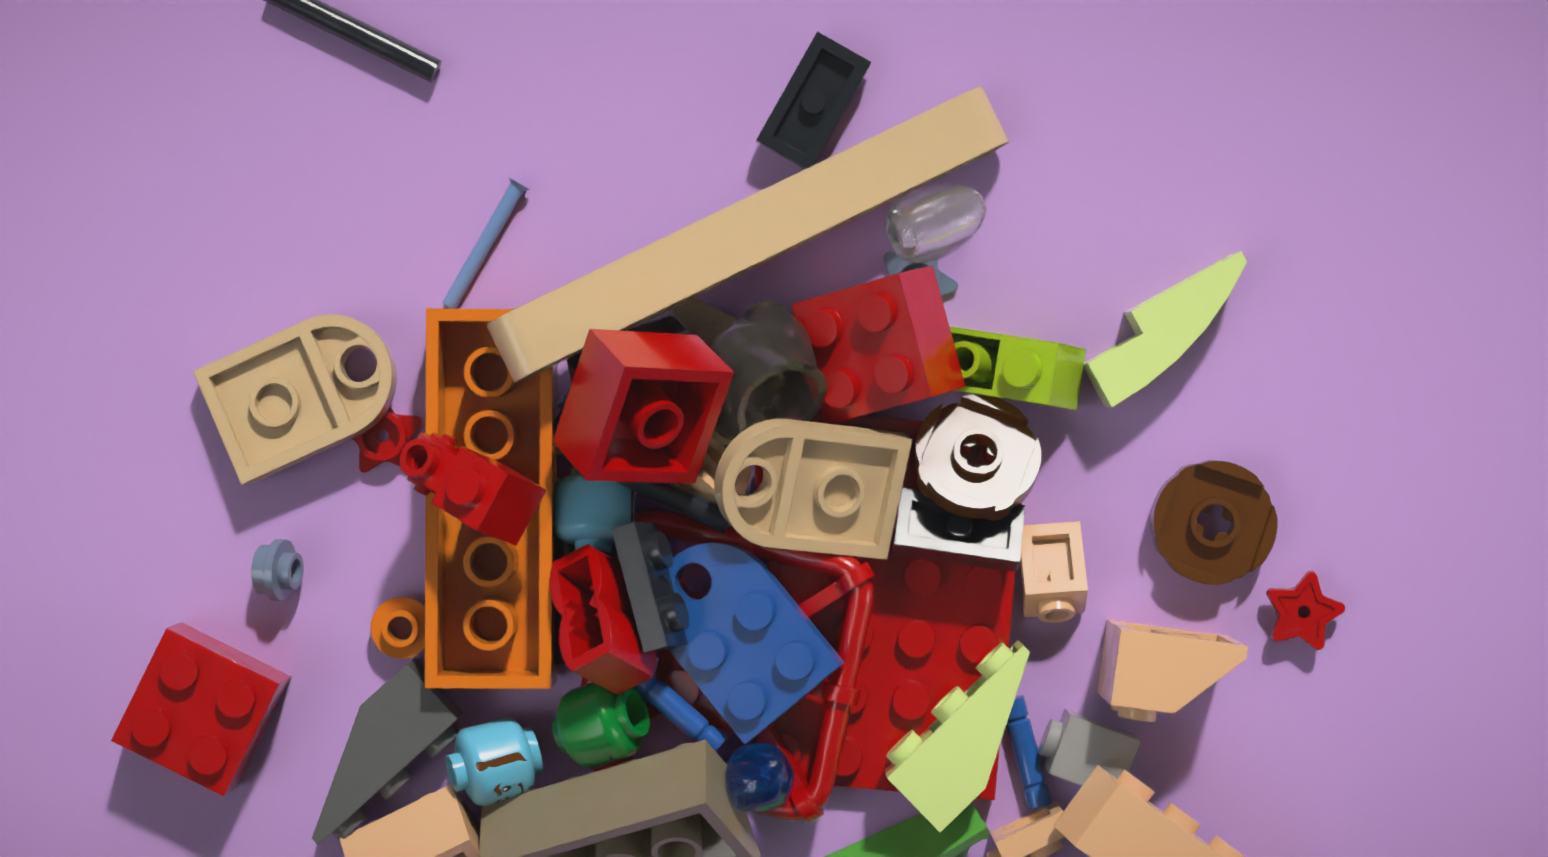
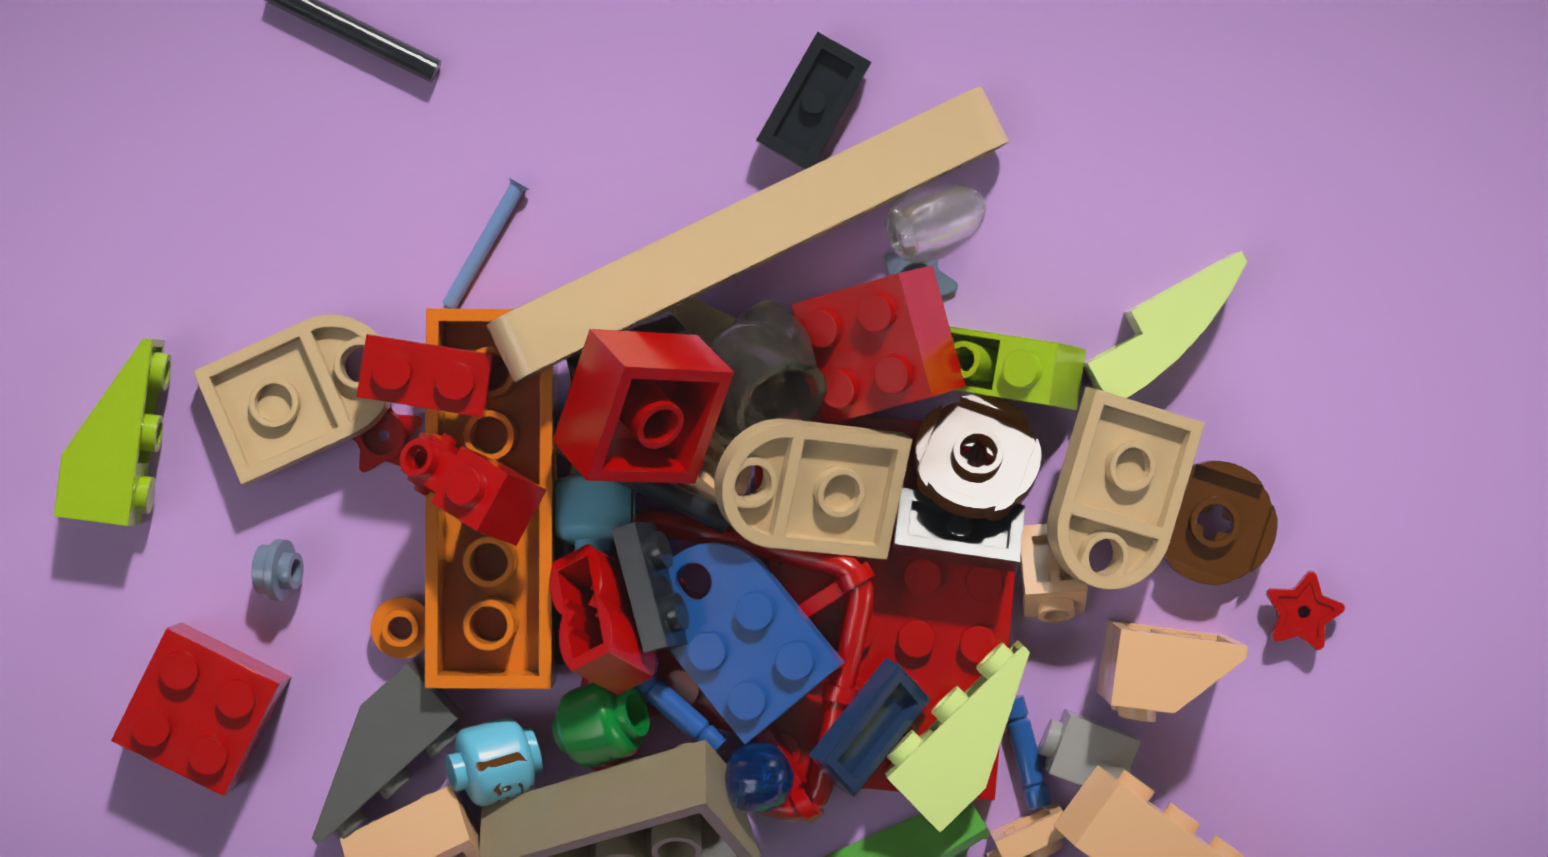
(108, 458): none -> lime slope
(425, 375): none -> red plate
(869, 727): none -> dark blue tile
(1120, 485): none -> tan plate

